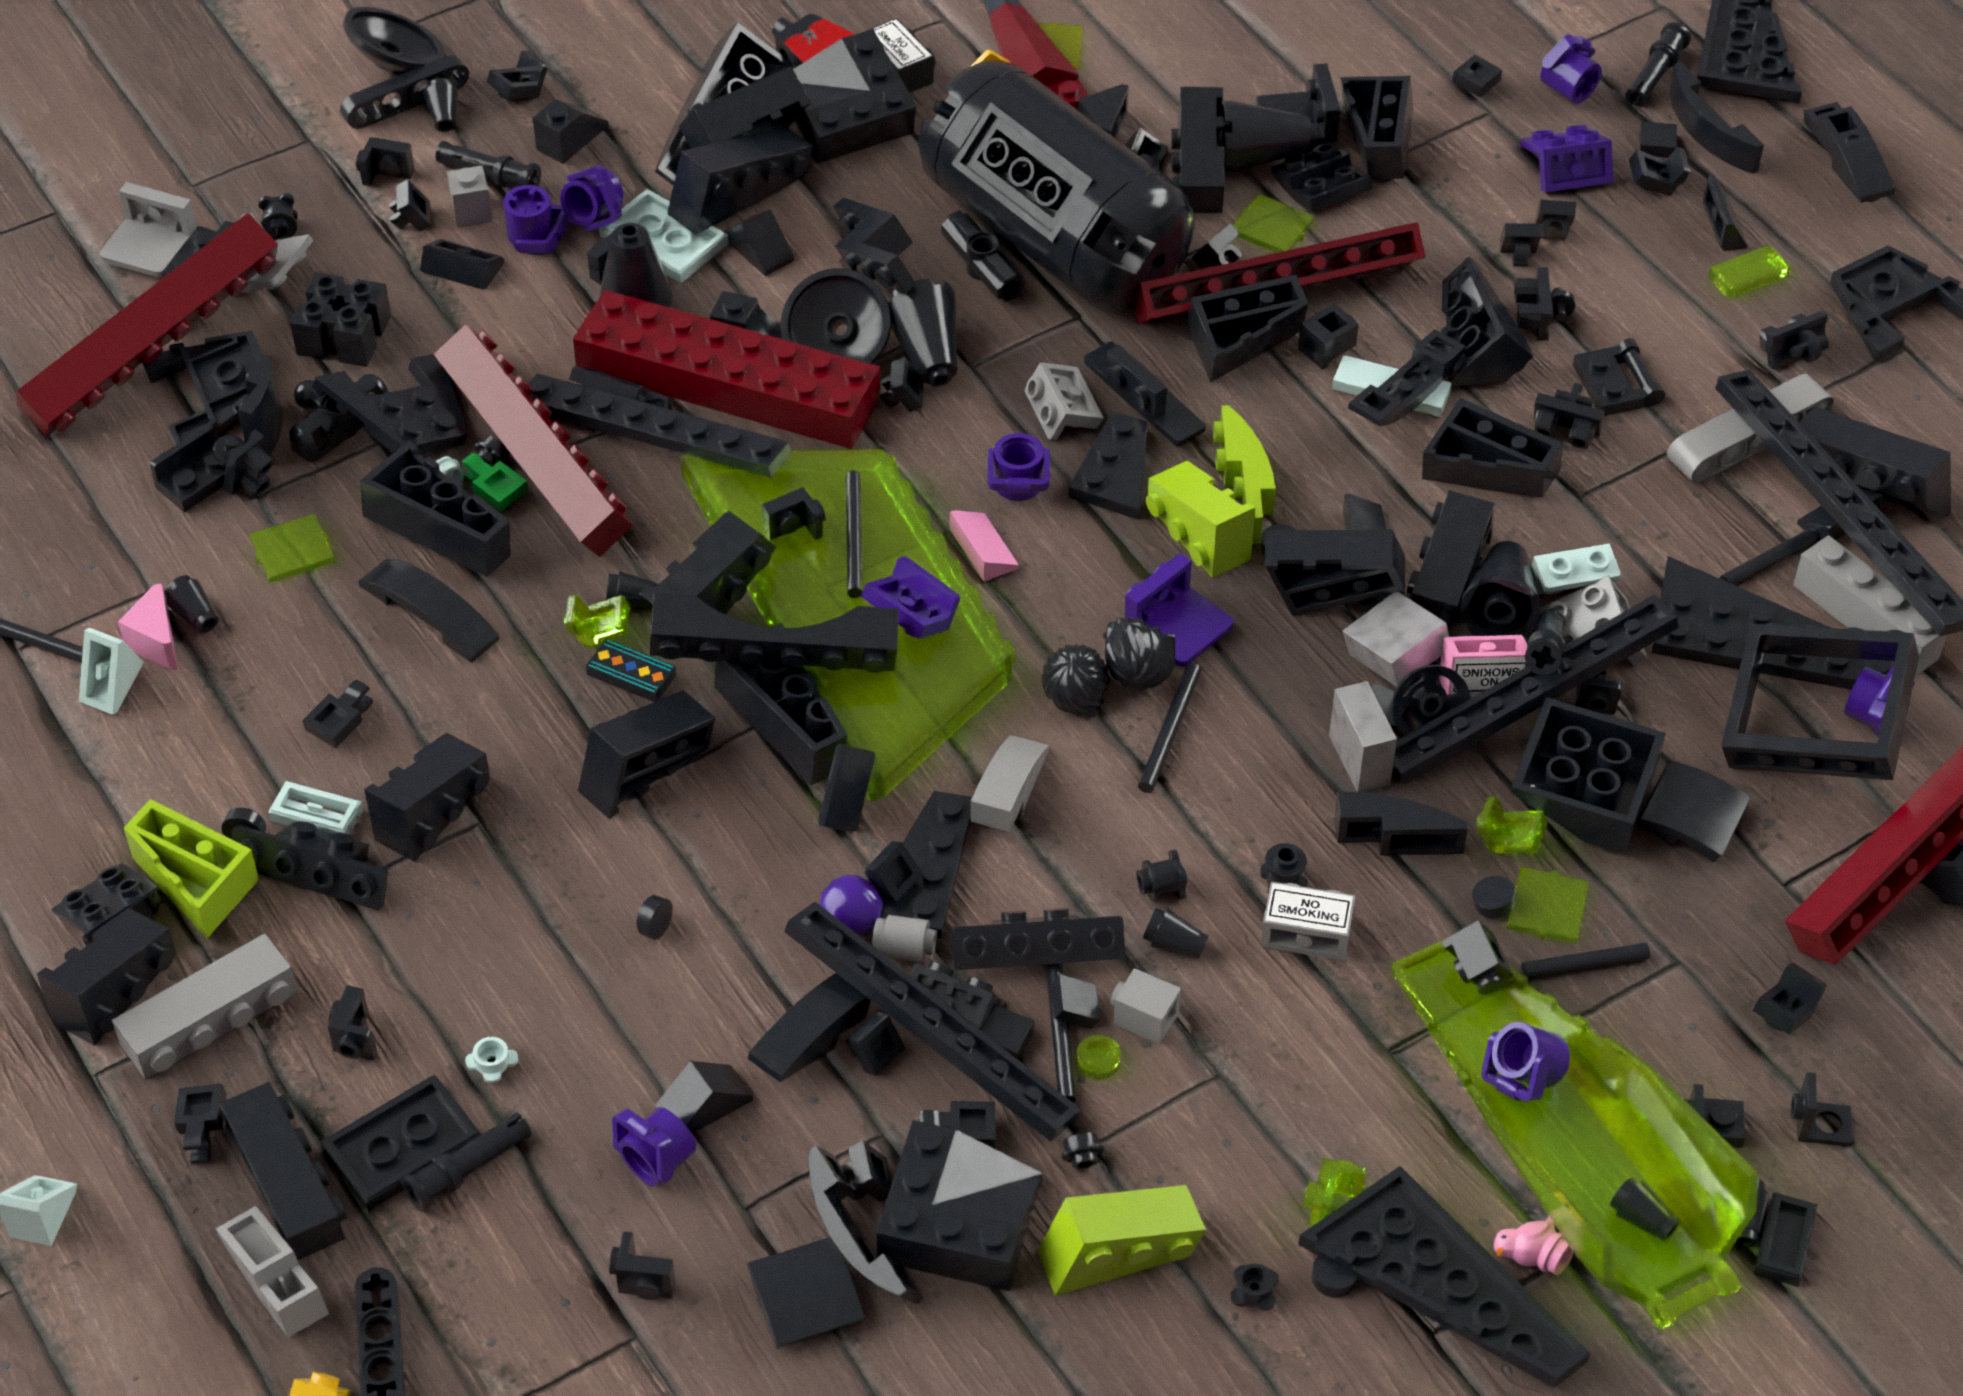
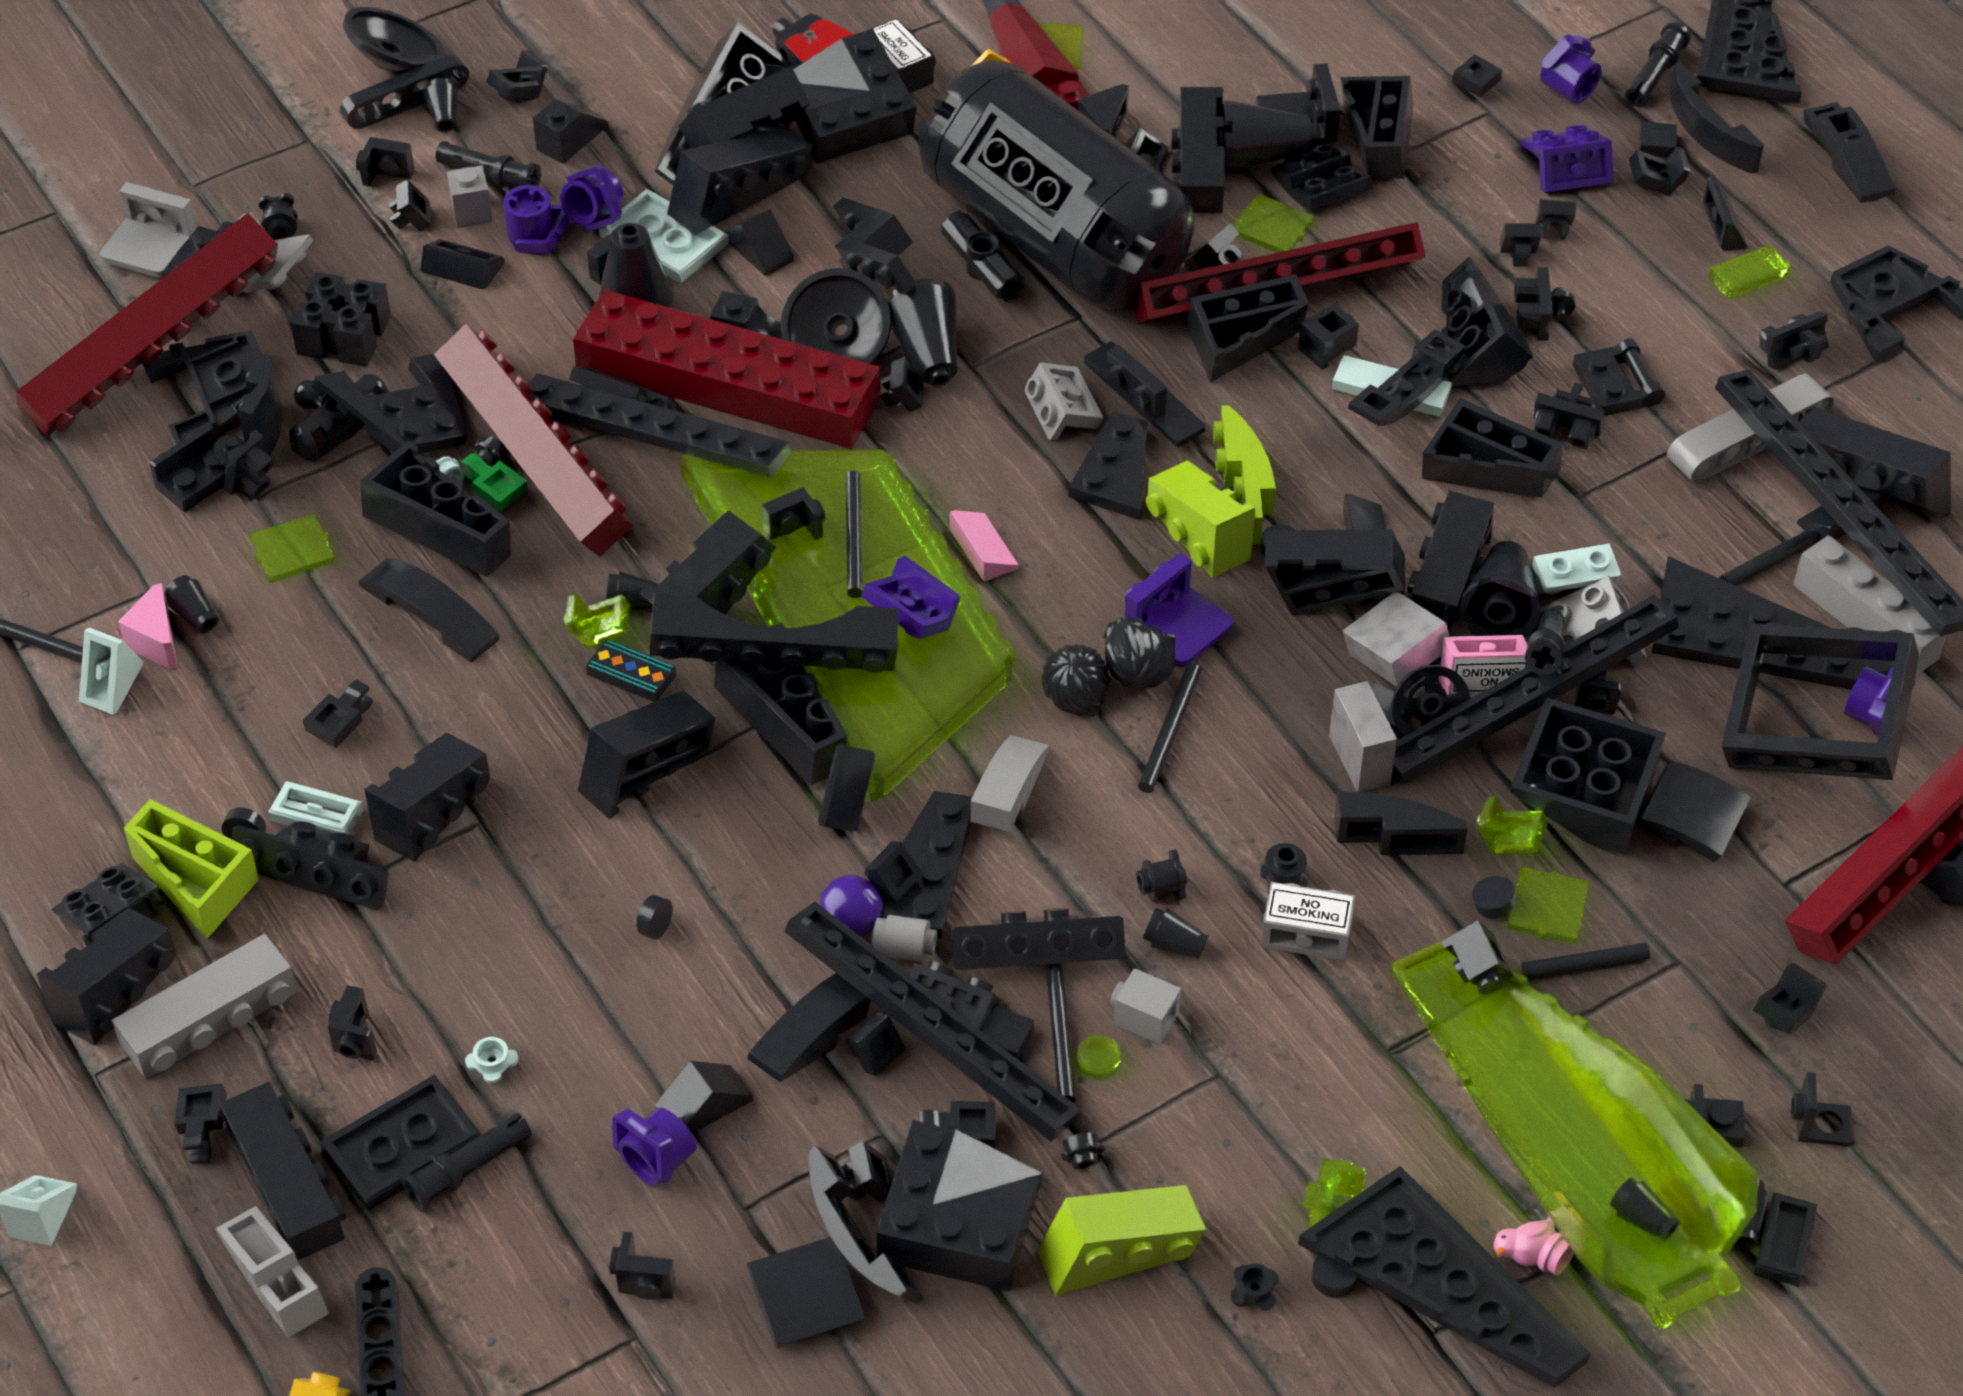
(1017, 467): dark purple piece -> none
(1075, 1001): tile -> none
(1525, 1055): dark purple piece -> none

